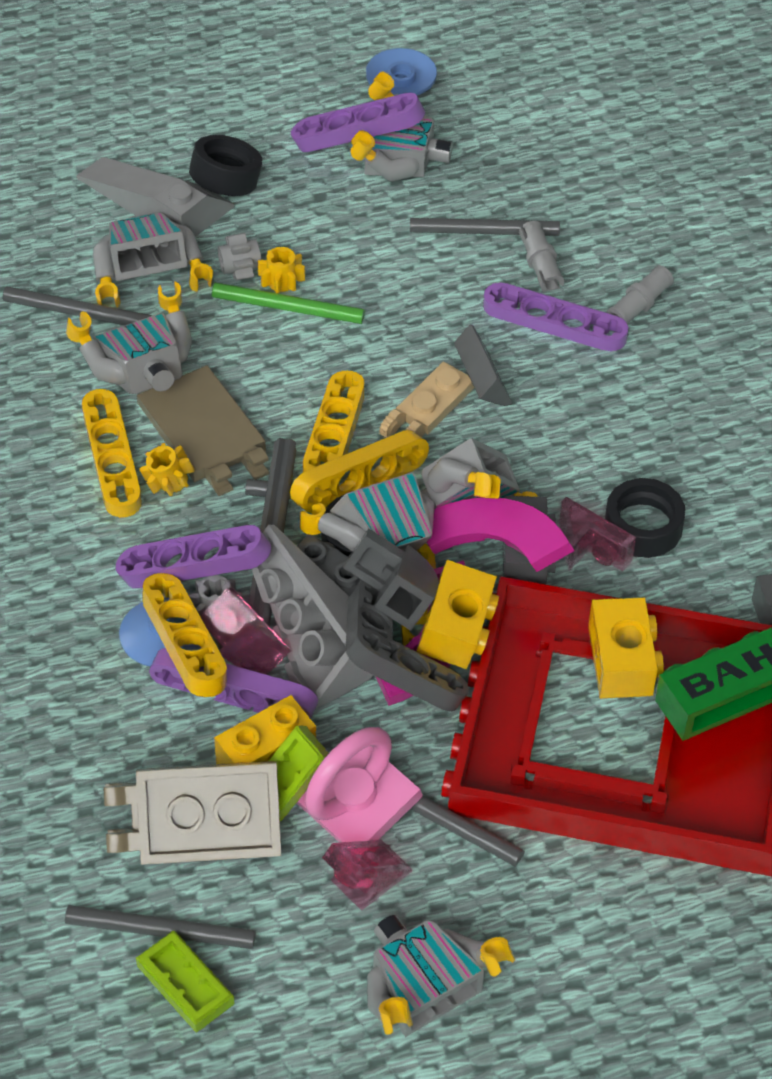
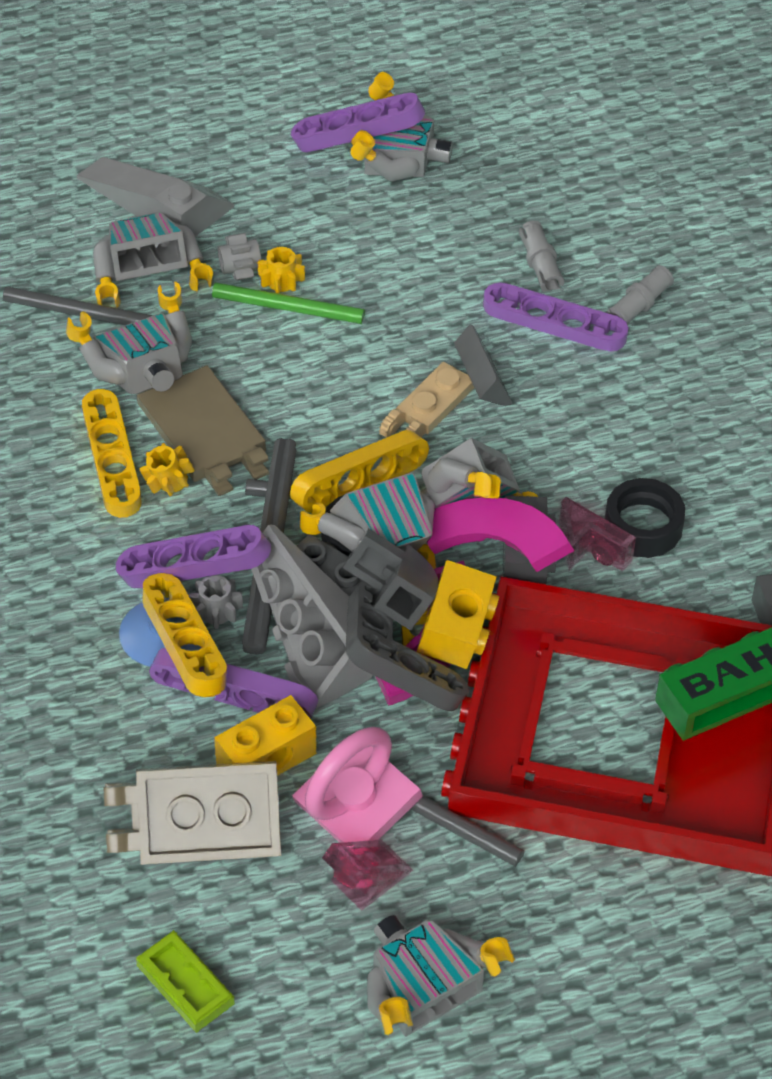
(160, 926): dark grey bar -> none
(225, 165): black tyre -> none
(243, 634): clear pink slope -> none
(296, 764): lime plate -> none
(335, 429): yellow beam -> none
(408, 68): medium blue dish -> none
(477, 226): dark grey bar -> none
(620, 669): yellow brick -> none

